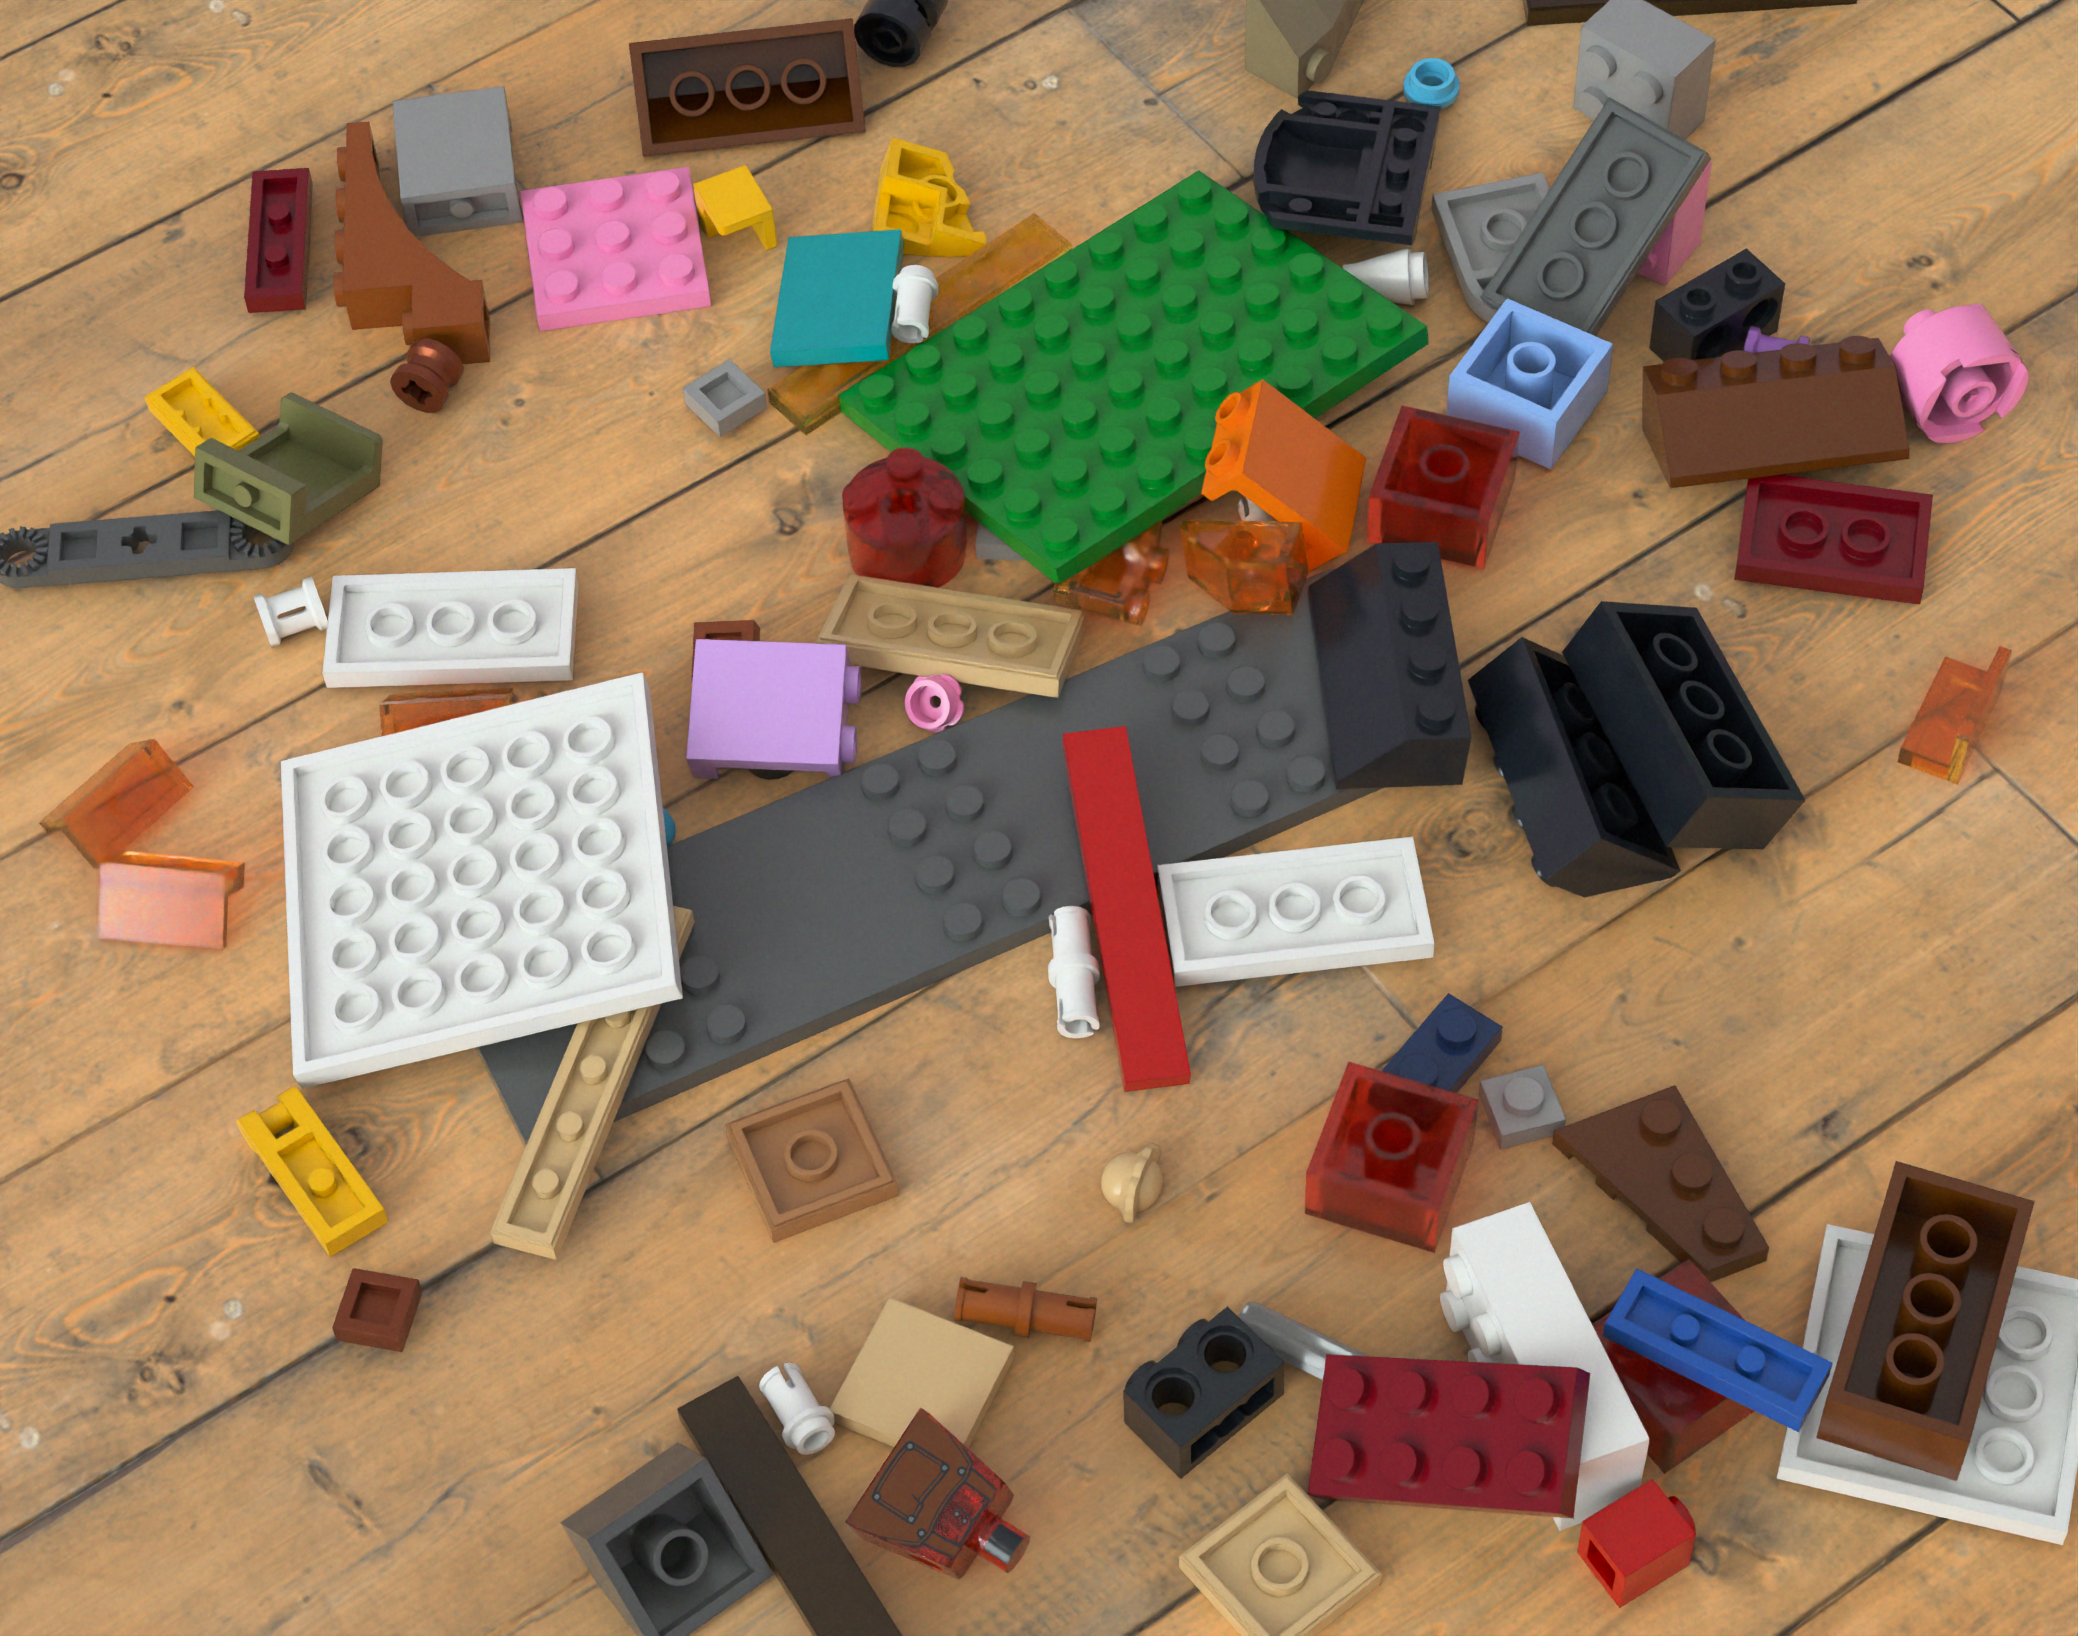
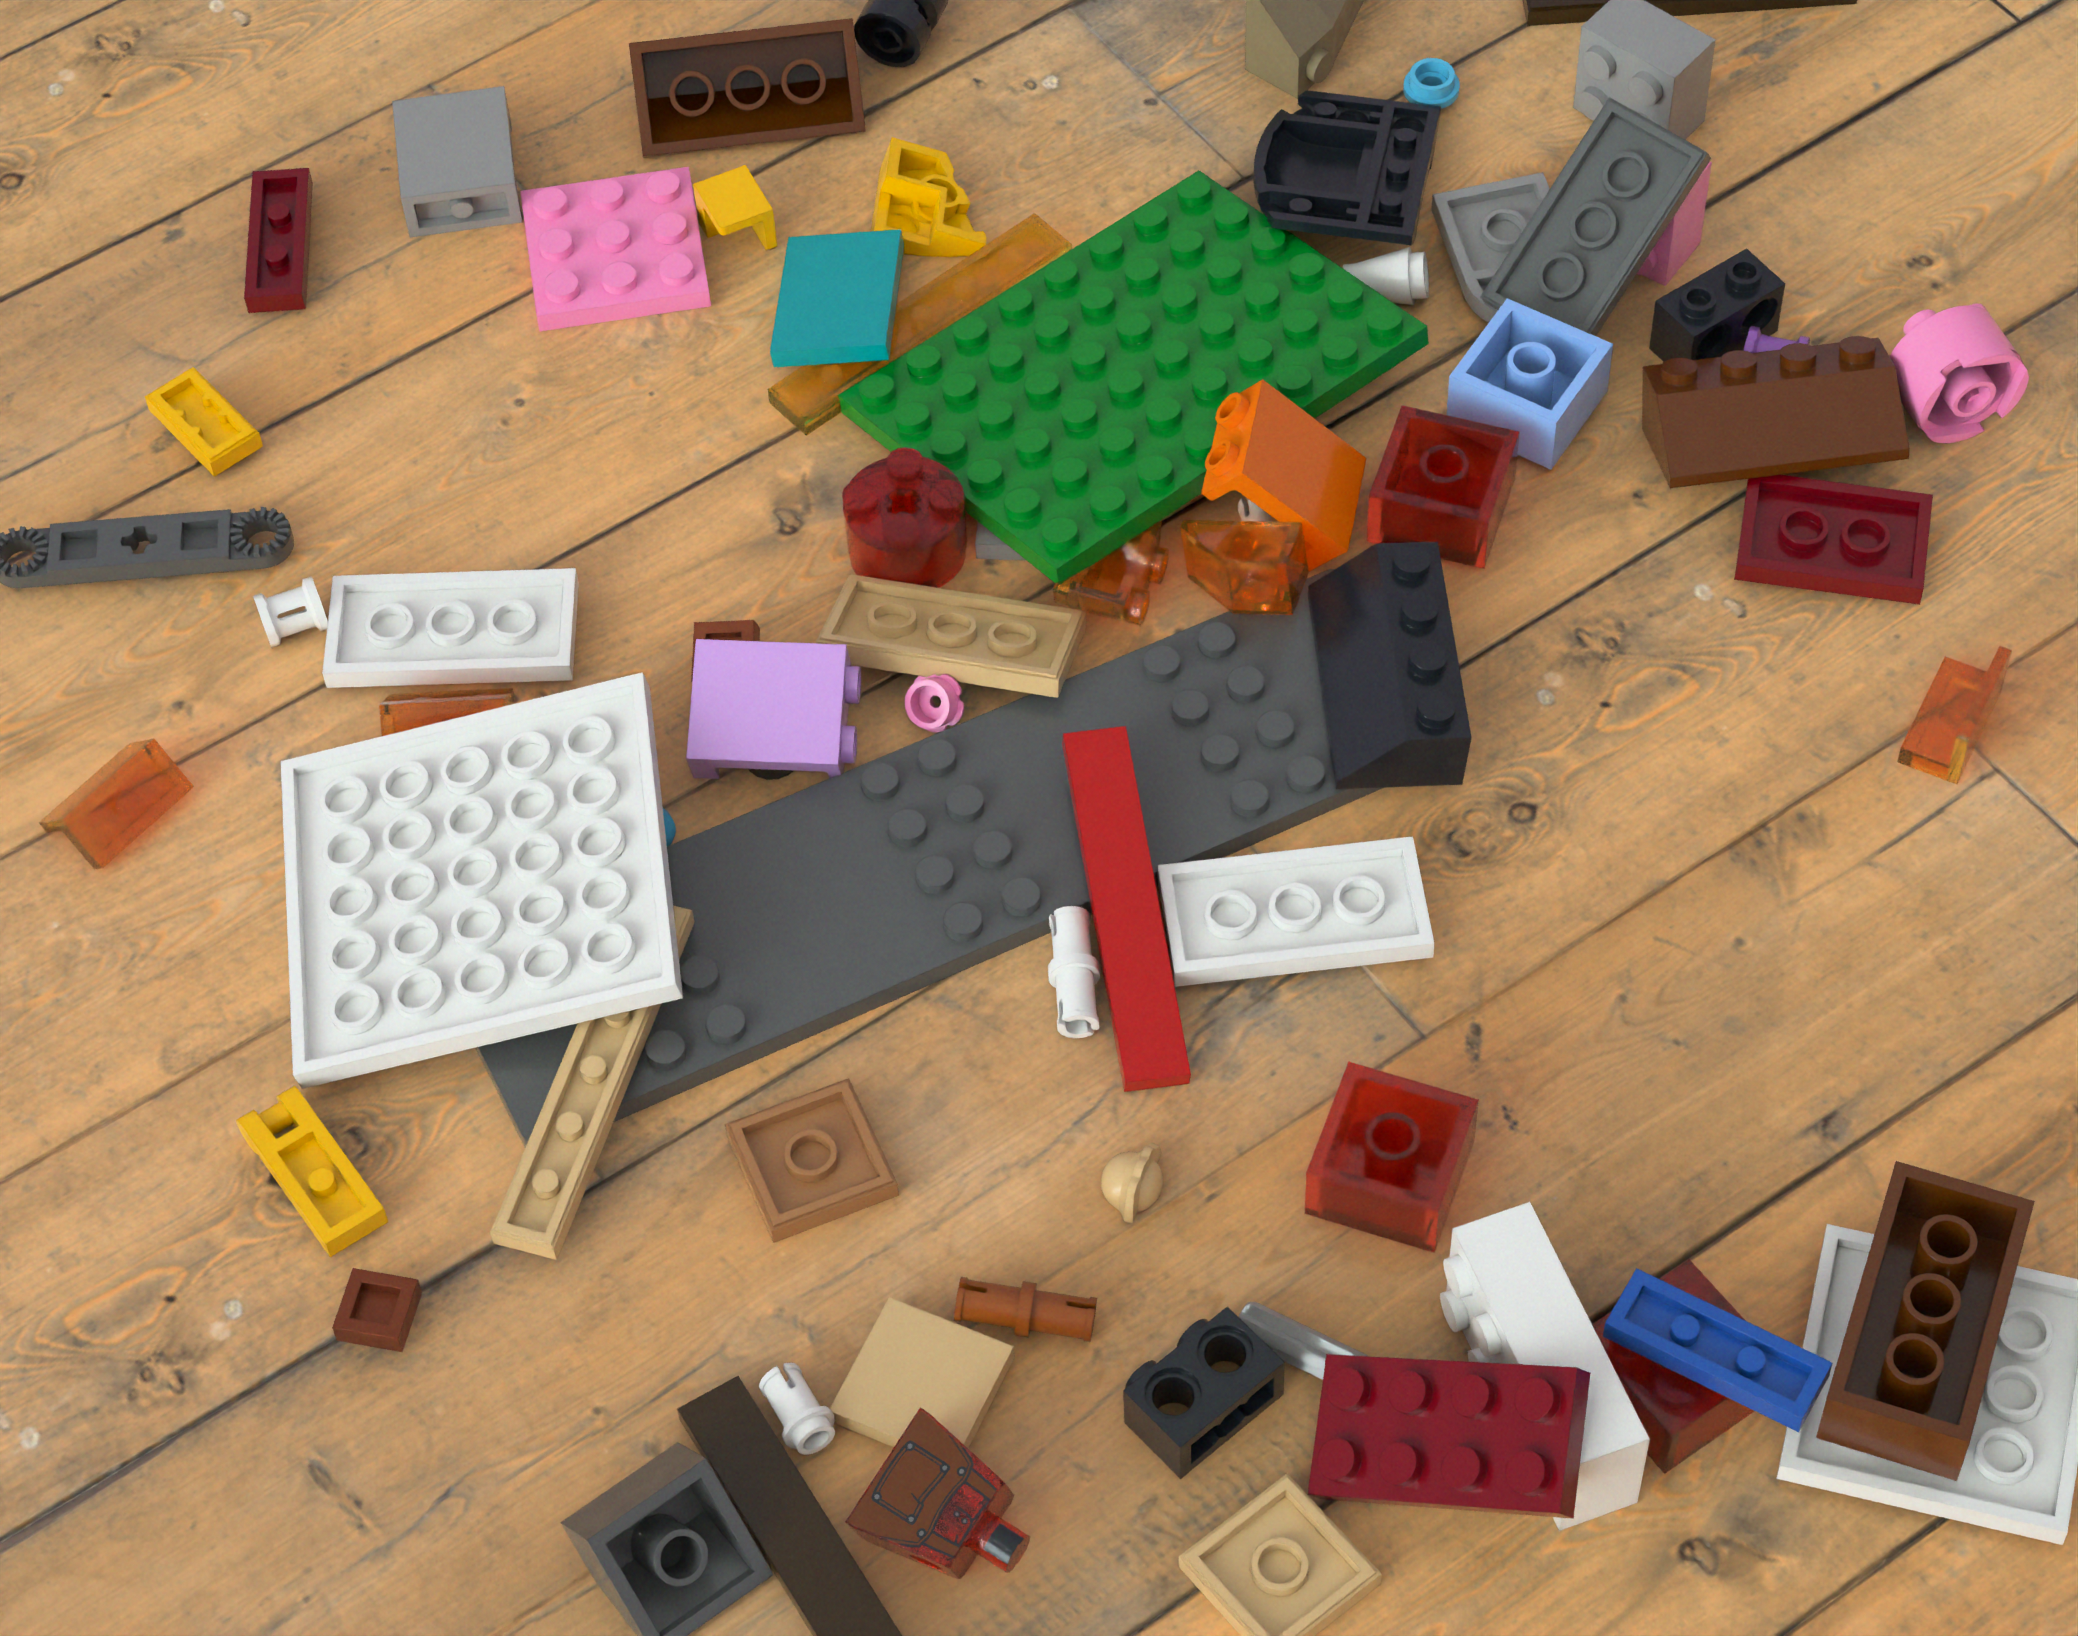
(167, 899): clear orange panel -> none
(293, 473): olive panel -> none
(390, 273): dark orange arch -> none
(427, 375): copper wheel -> none
(725, 398): light grey plate -> none
(914, 292): white pin -> none
(1447, 1046): dark blue plate -> none
(1521, 1106): light grey plate -> none
(1565, 776): black slope -> none
(1637, 1542): red brick -> none
(1670, 1178): reddish brown wing -> none
(1682, 726): black brick -> none

